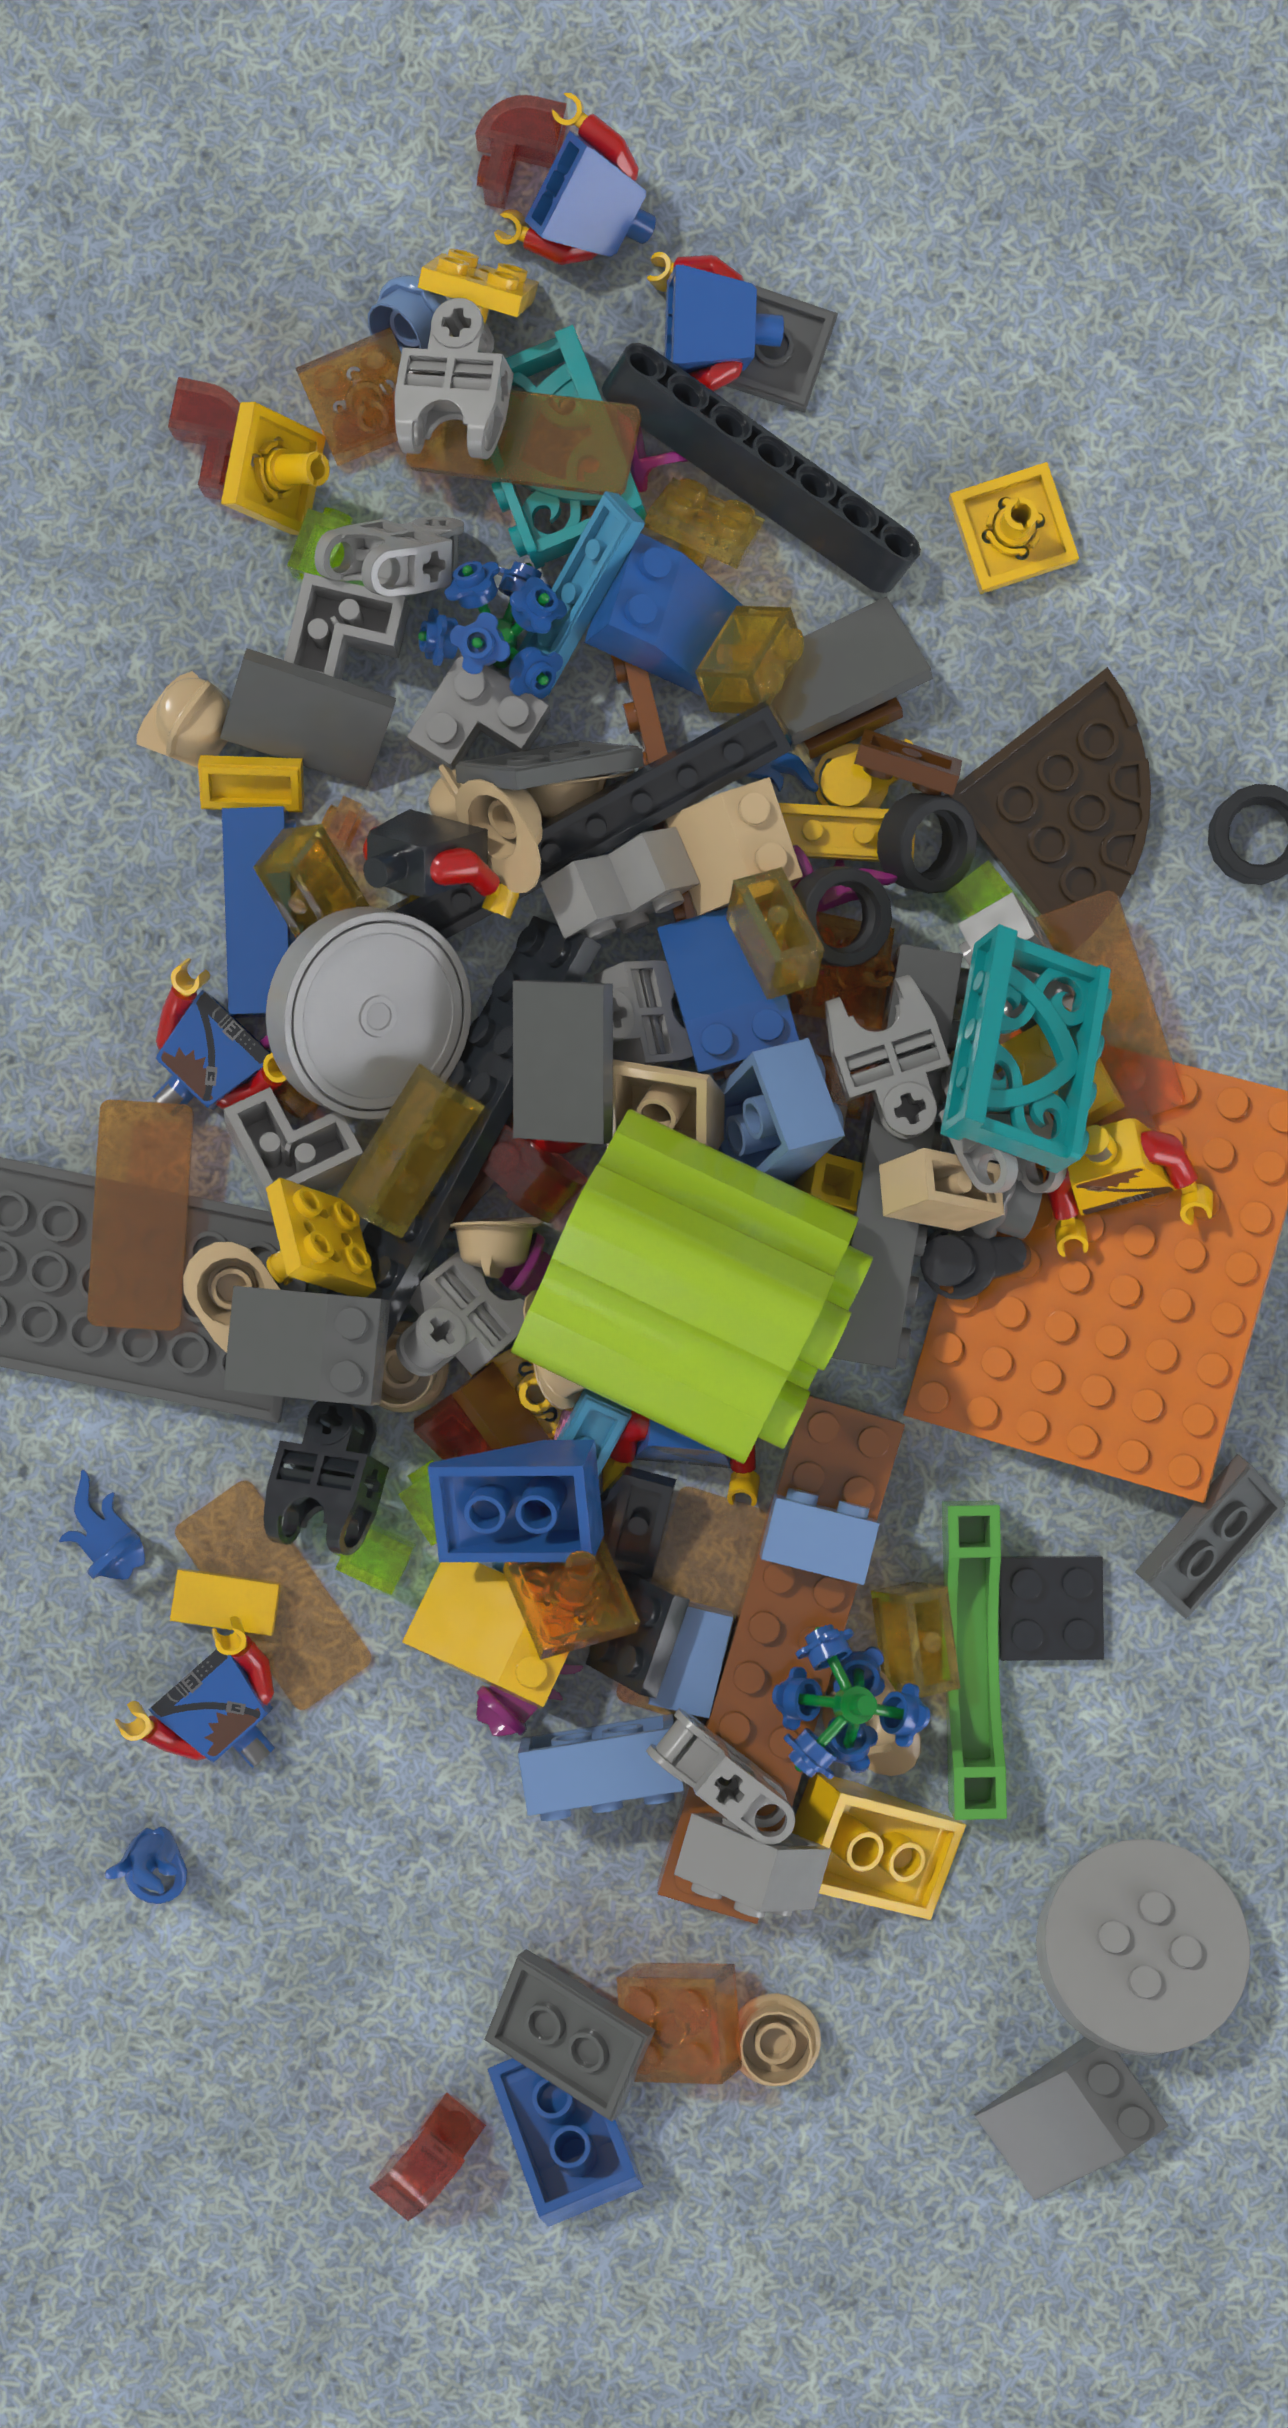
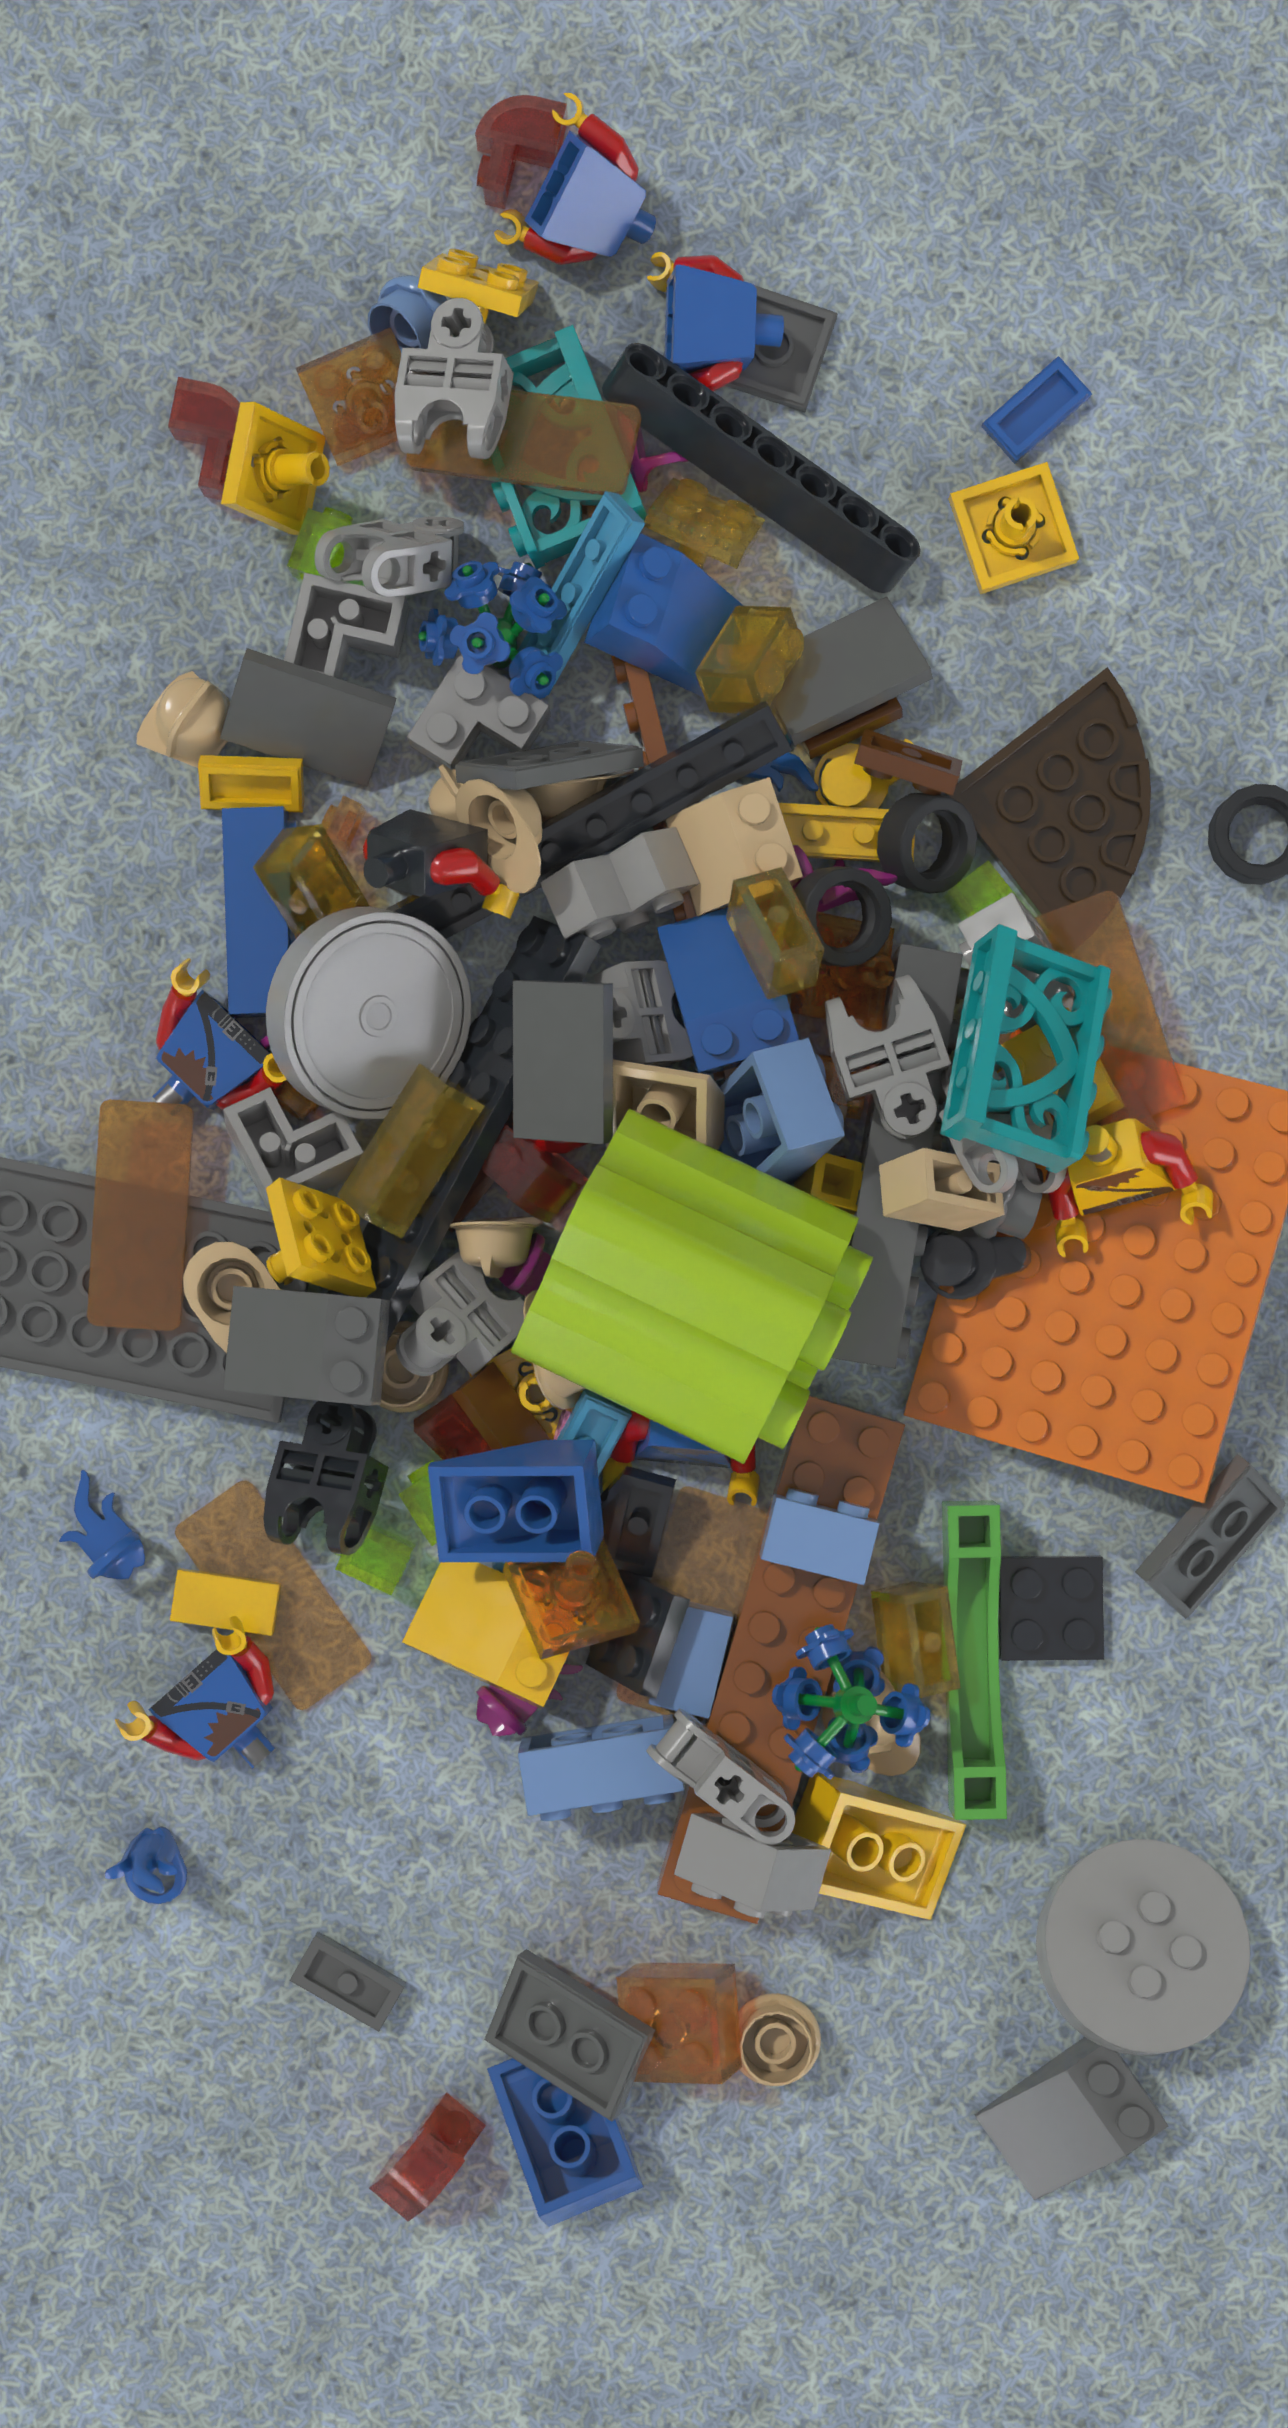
(348, 1981): none -> dark grey plate
(1036, 410): none -> blue tile

